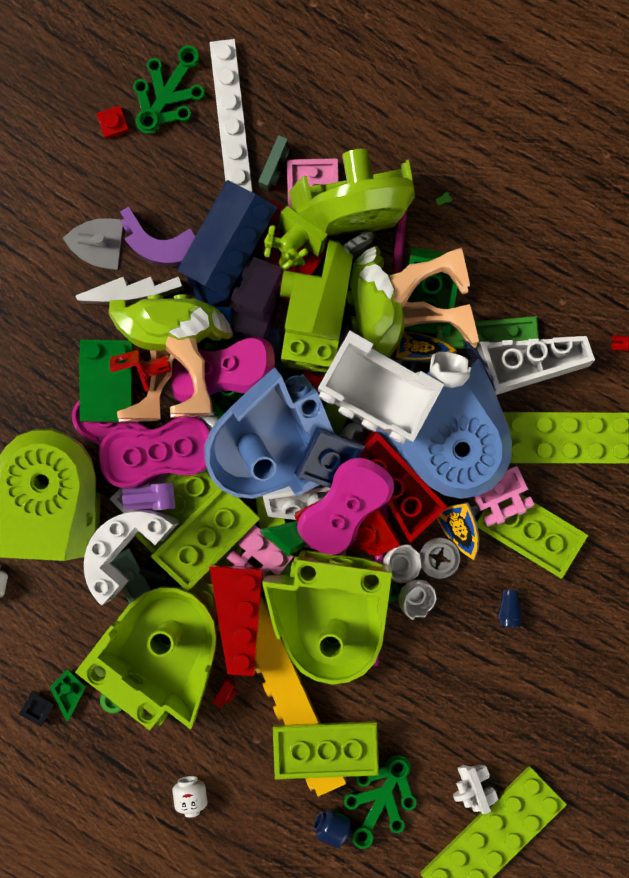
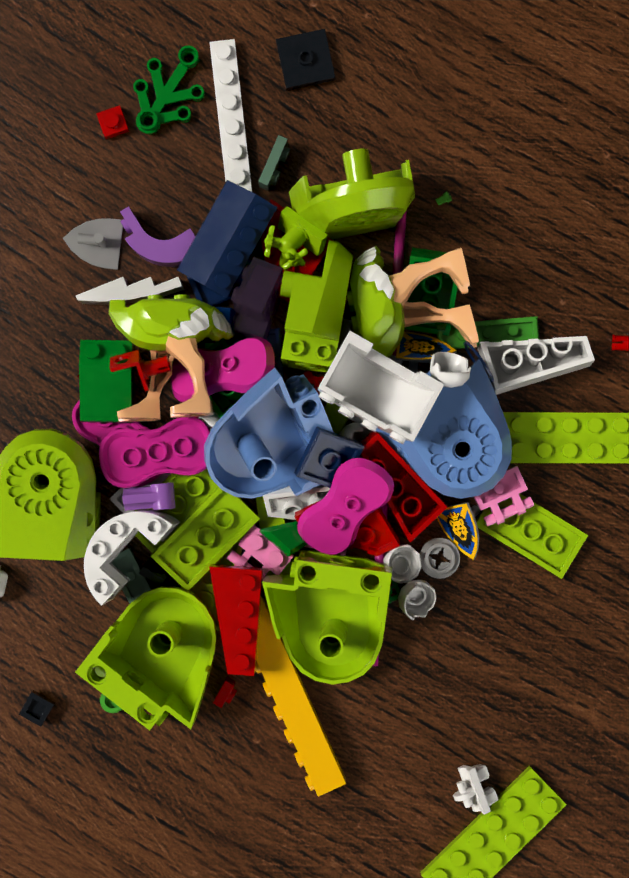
(67, 692): green piece -> none
(189, 796): white head -> none
(305, 59): none -> black plate
(317, 172): bright pink plate -> none
(325, 750): lime tile -> none
(333, 828): dark blue head -> none
(360, 243): light grey gear -> none
(383, 797): green plant -> none
(510, 610): dark blue cone -> none

